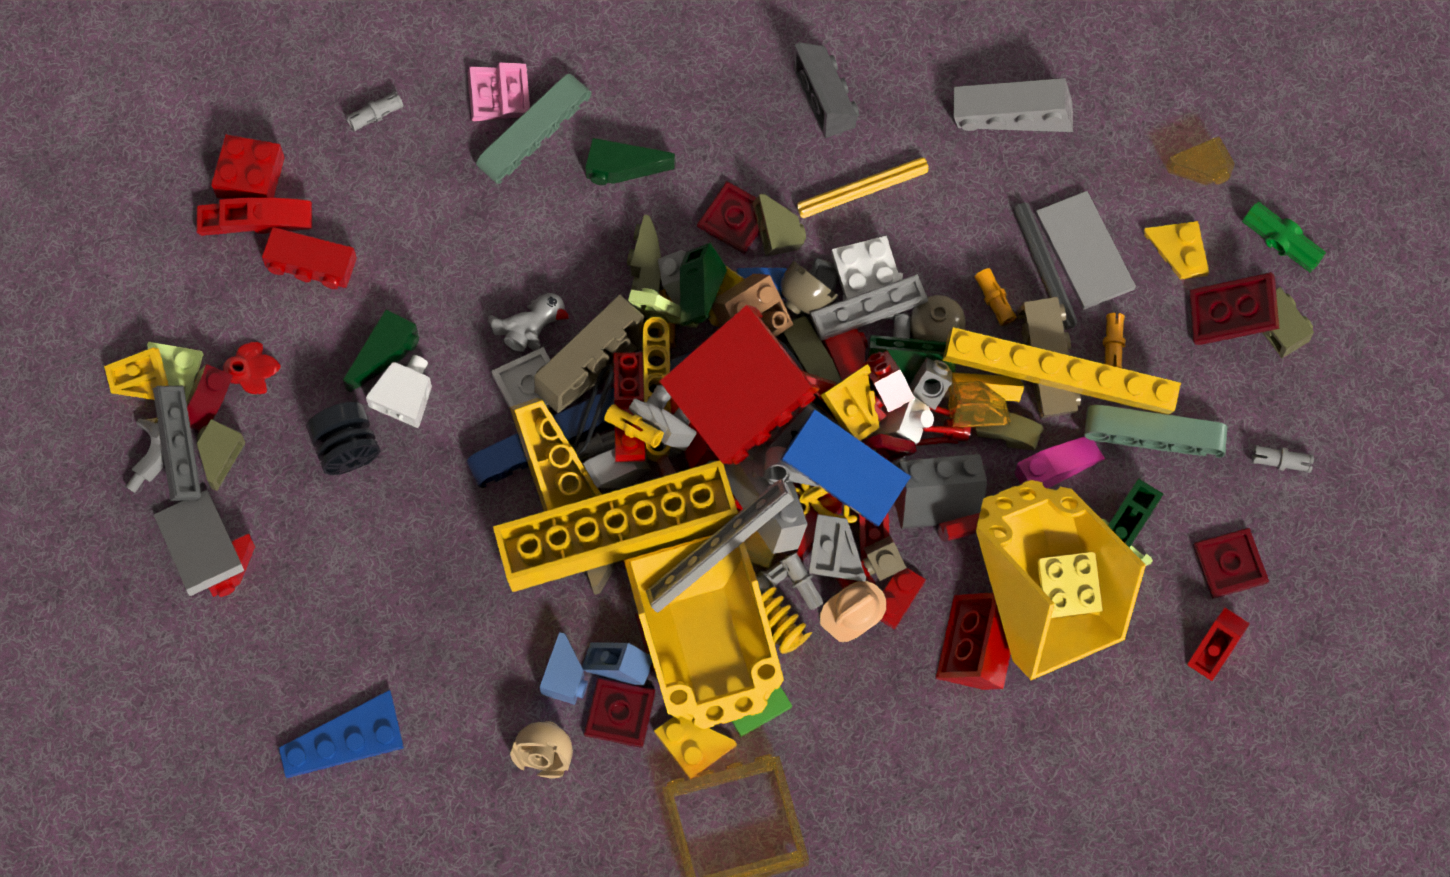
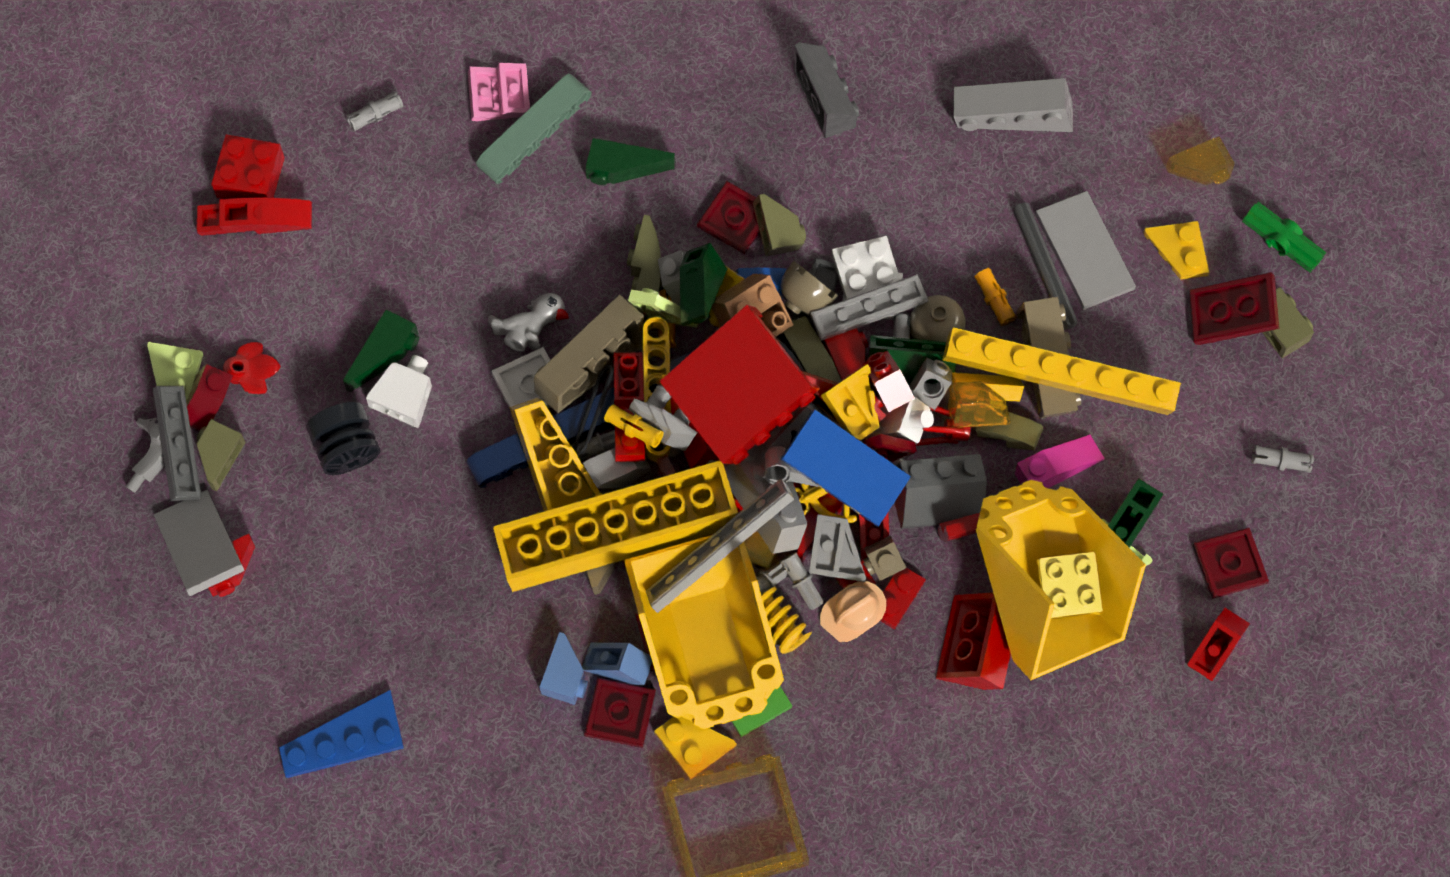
(137, 374): yellow wing -> none
(309, 258): red brick -> none
(543, 748): tan cylinder -> none
(862, 187): yellow axle -> none
(1114, 340): light orange pin -> none
(1155, 431): sand green beam -> none

